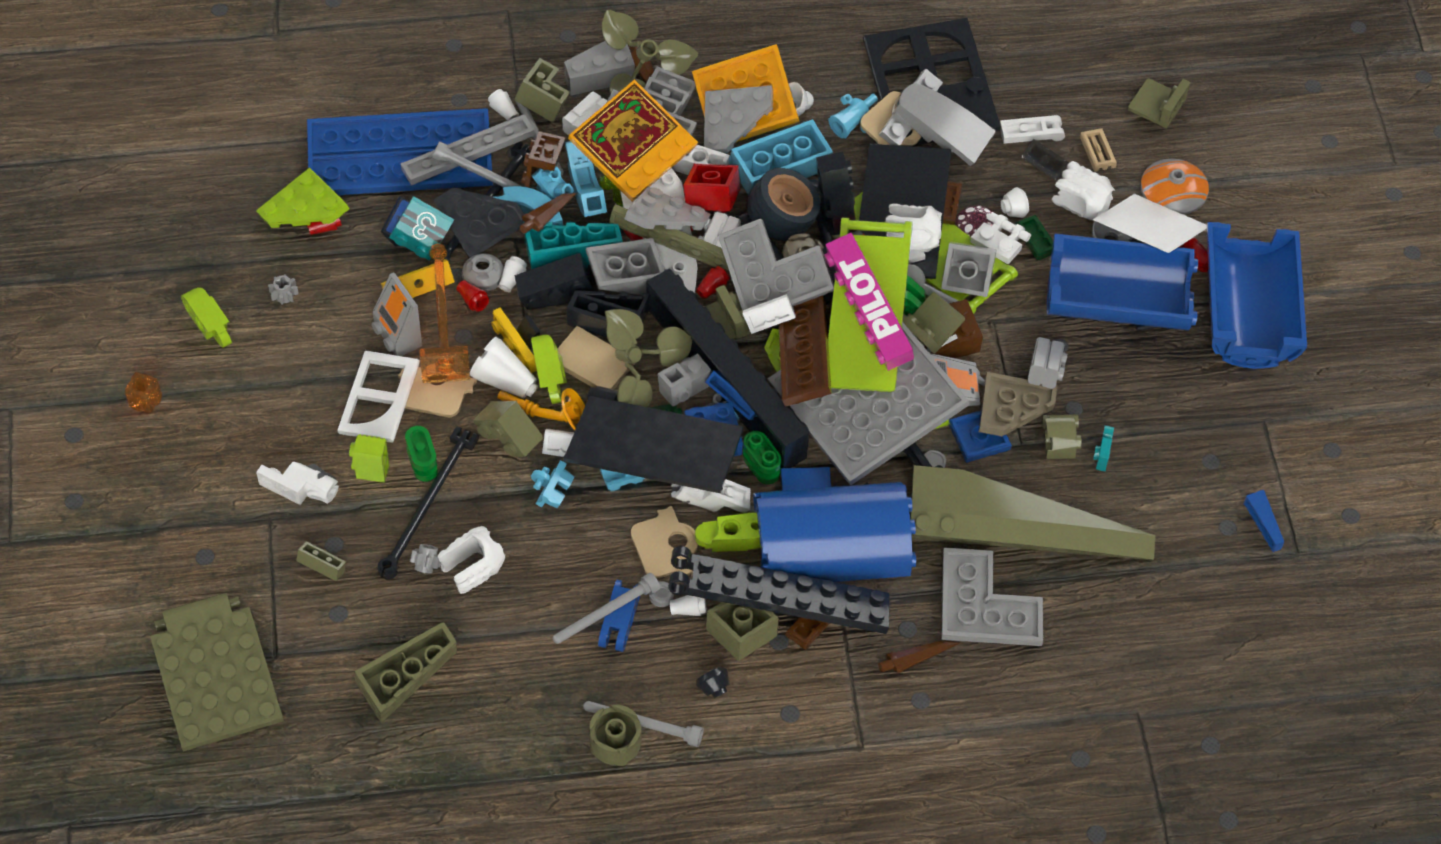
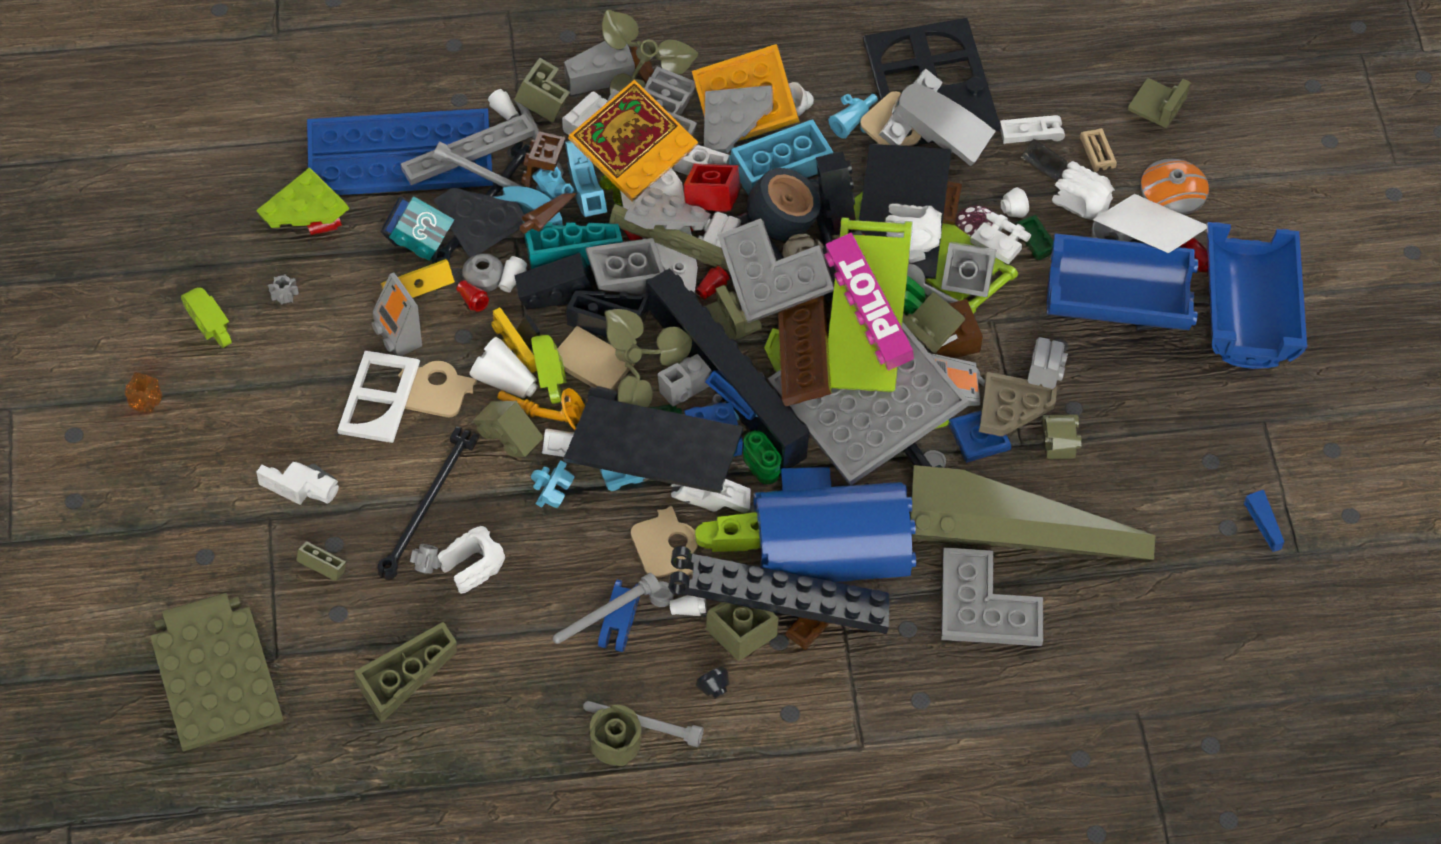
(370, 458): lime brick -> none
(421, 453): green brick -> none
(445, 362): clear orange tile -> none
(769, 314): white plate -> none
(907, 658): reddish brown bar -> none
(1102, 452): teal plate -> none

